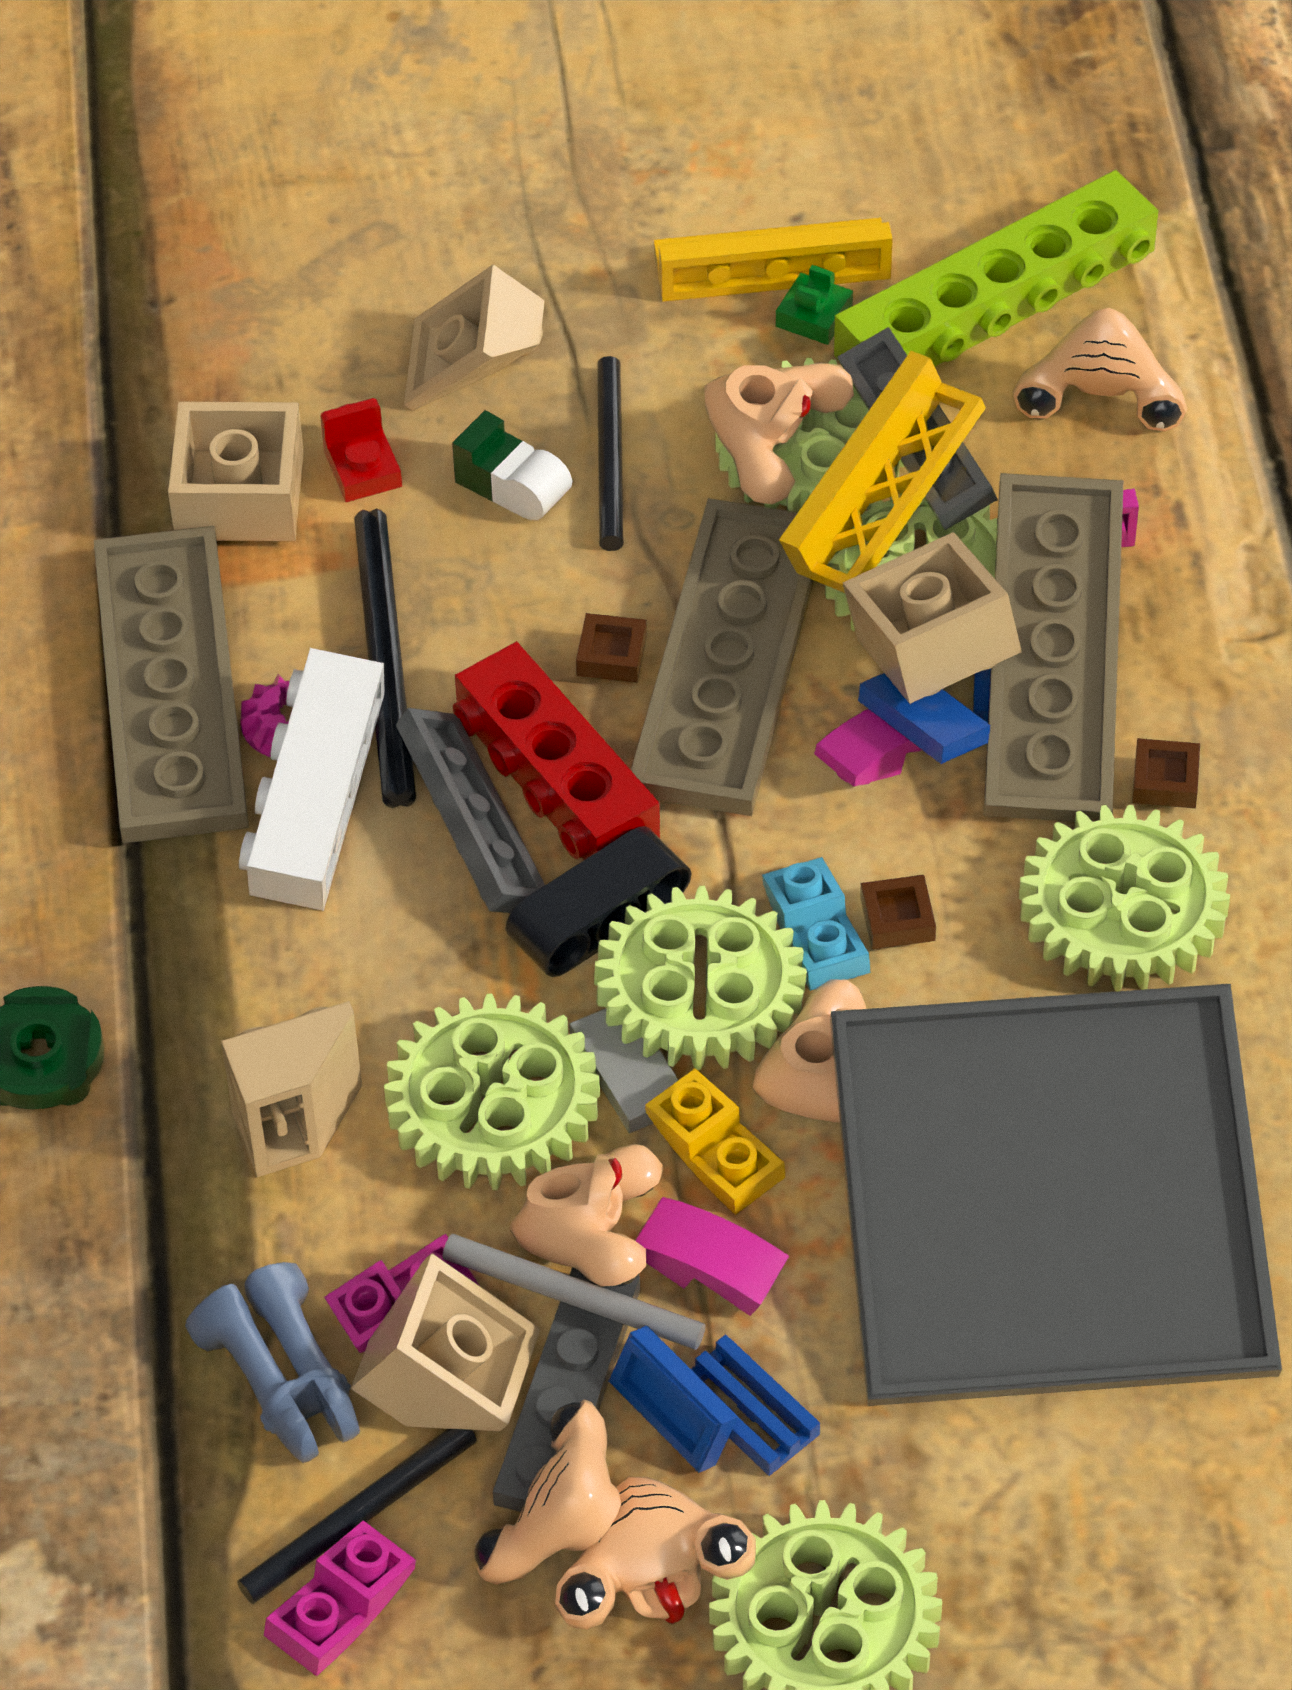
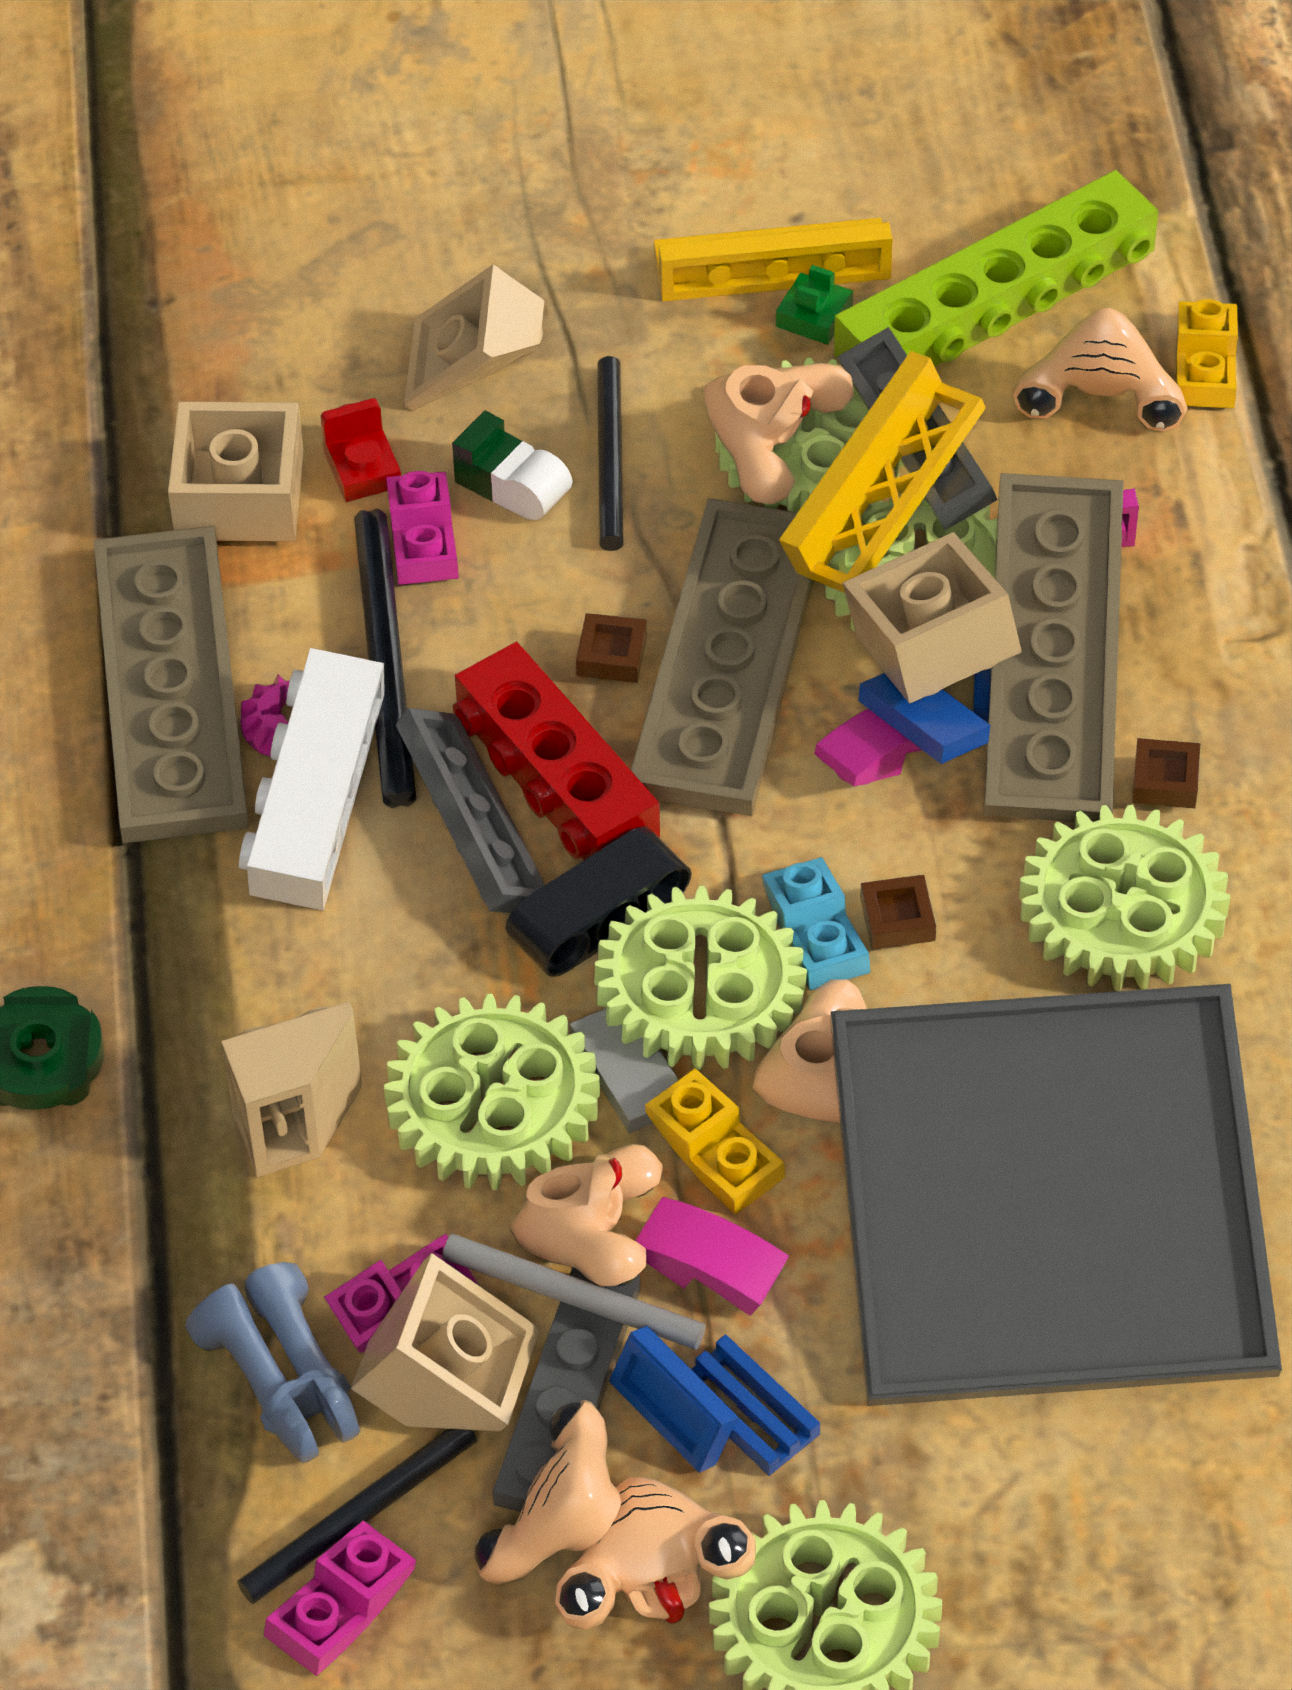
(422, 527): none -> dark pink slope
(1207, 353): none -> yellow slope

